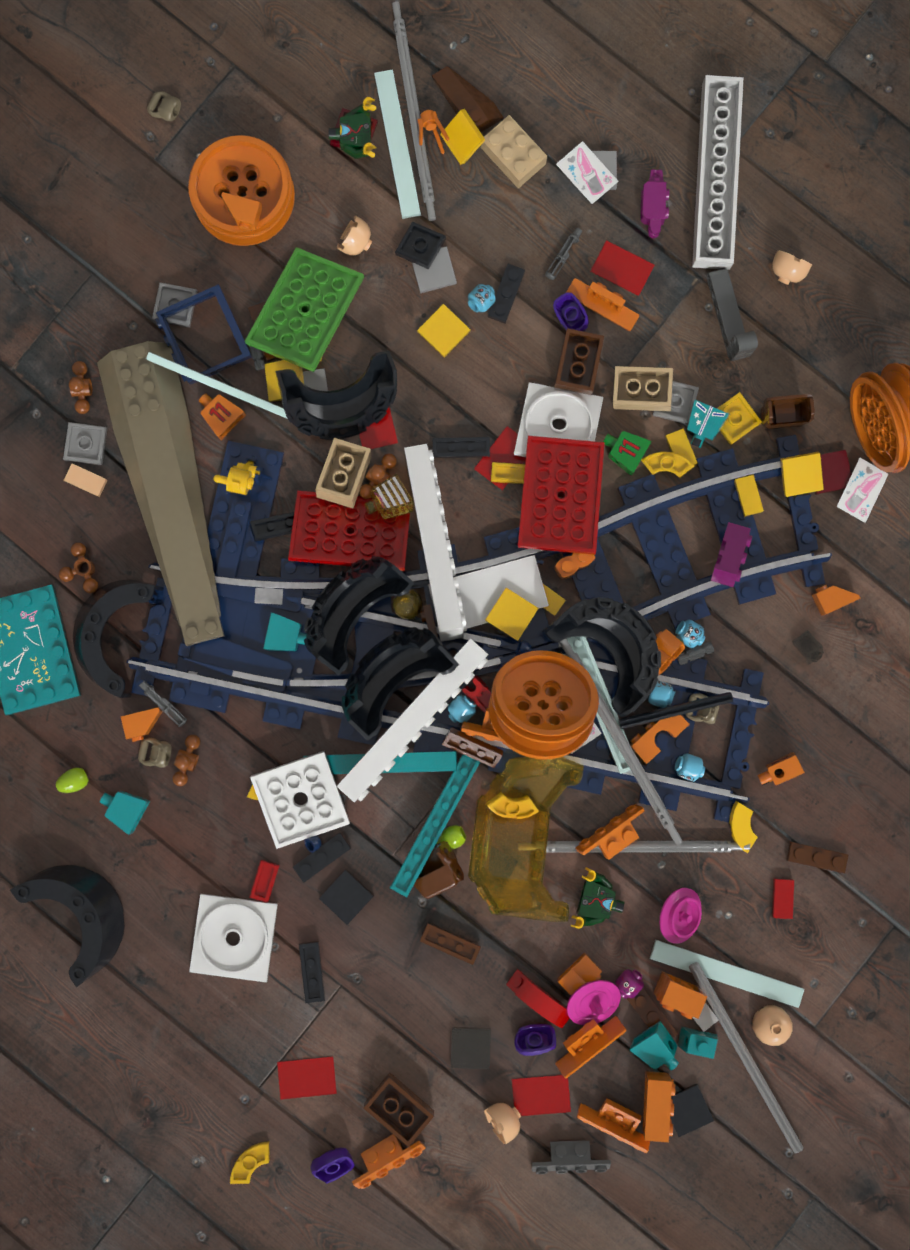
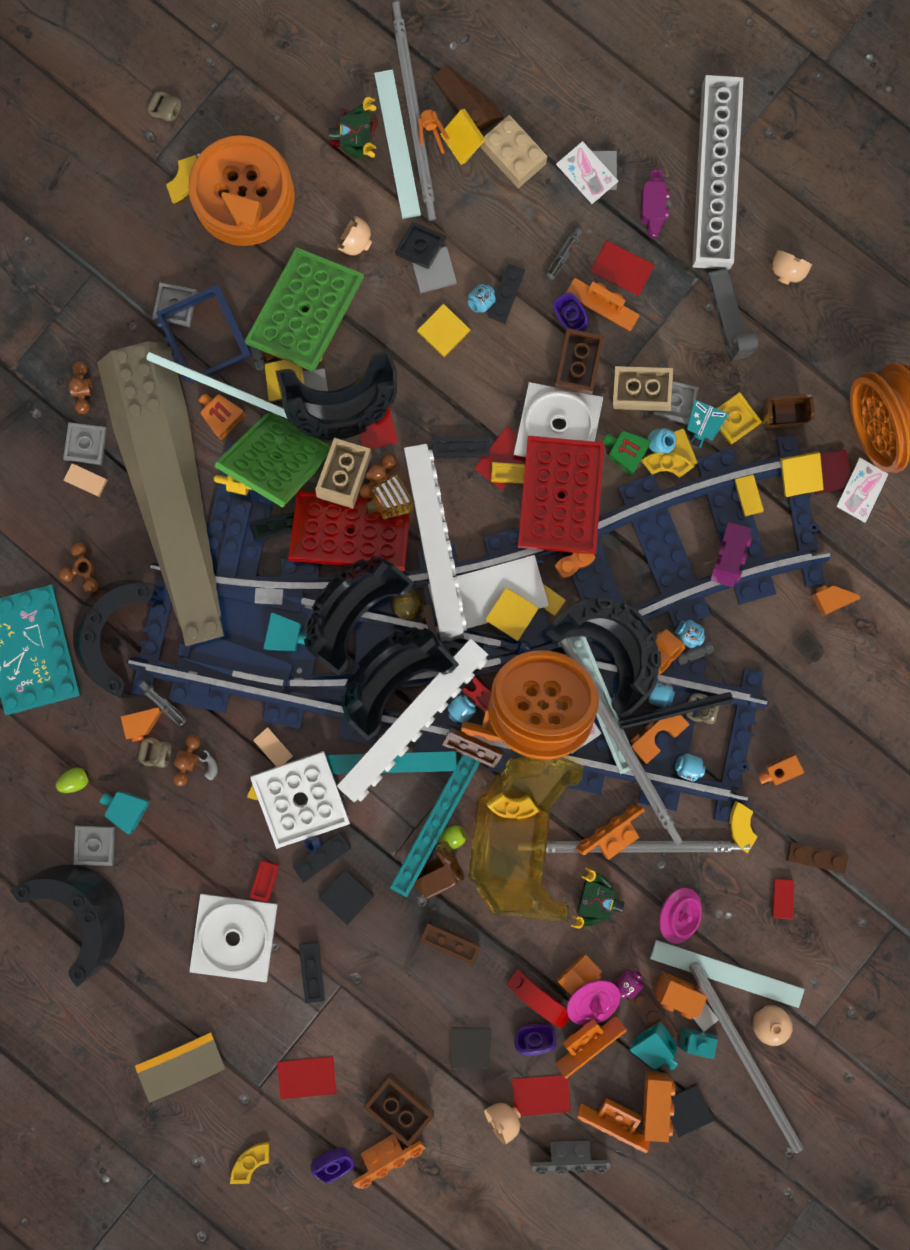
(94, 845): none -> light grey tile
(178, 187): none -> yellow tile
(179, 1067): none -> dark tan slope
(212, 766): none -> light grey arm
(273, 747): none -> light nougat tile
(274, 458): none -> bright green piece
(662, 440): none -> medium azure head

